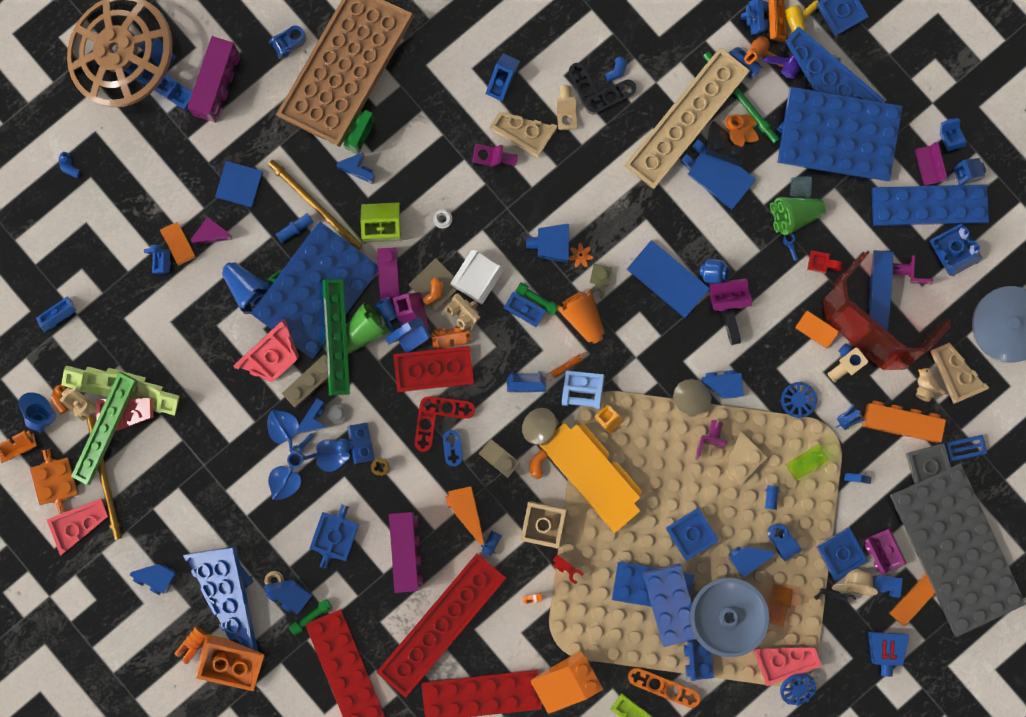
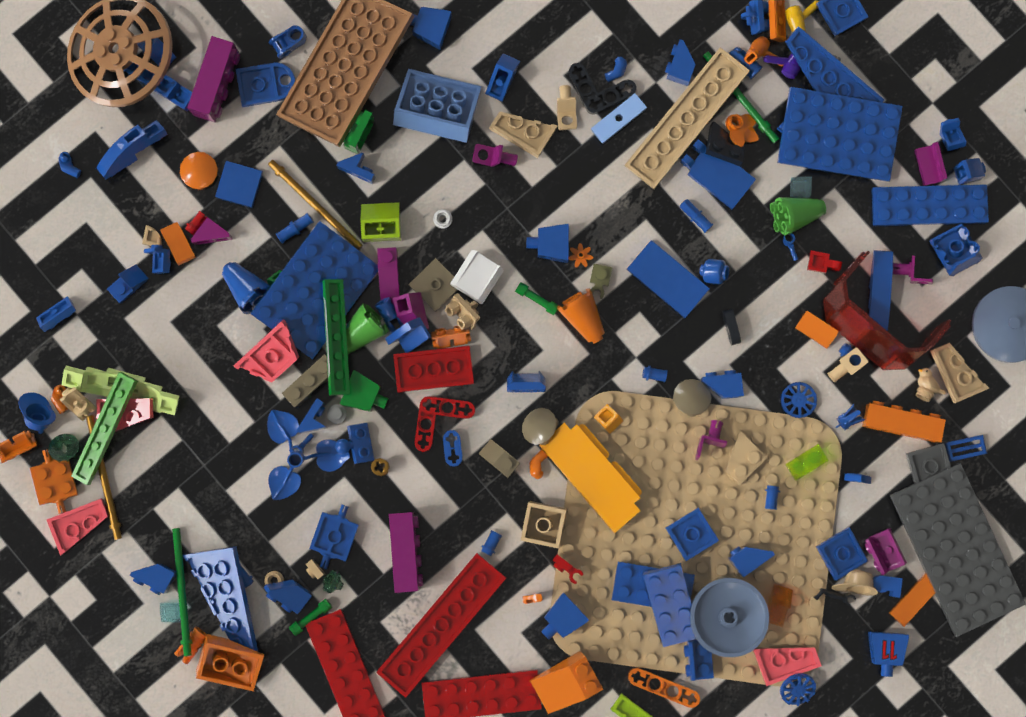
(55, 447): none -> clear green gear
(123, 151): none -> blue slope
(128, 283): none -> blue slope
(151, 237): none -> tan tile
(170, 612): none -> clear light blue slope
(186, 641): none -> green bar
(195, 223): none -> red pin
(198, 170): none -> orange dish
(263, 84): none -> blue tile
(314, 569): none -> tan plate
(332, 582): none -> clear green piece
(363, 394): none -> green torso
(431, 25): none -> blue torso
(436, 105): none -> medium blue slope
(436, 291): orange arm -> none
(465, 508): orange slope -> none
(524, 309): blue plate -> none
(563, 618): none -> blue torso
(566, 366): orange piece -> none
(583, 383): light blue plate -> none
(627, 111): none -> light blue tile
(654, 374): none -> blue pin
(682, 66): none -> blue slope
(696, 215): none -> blue axle
(730, 295): magenta bracket -> none
(785, 544): blue piece -> none

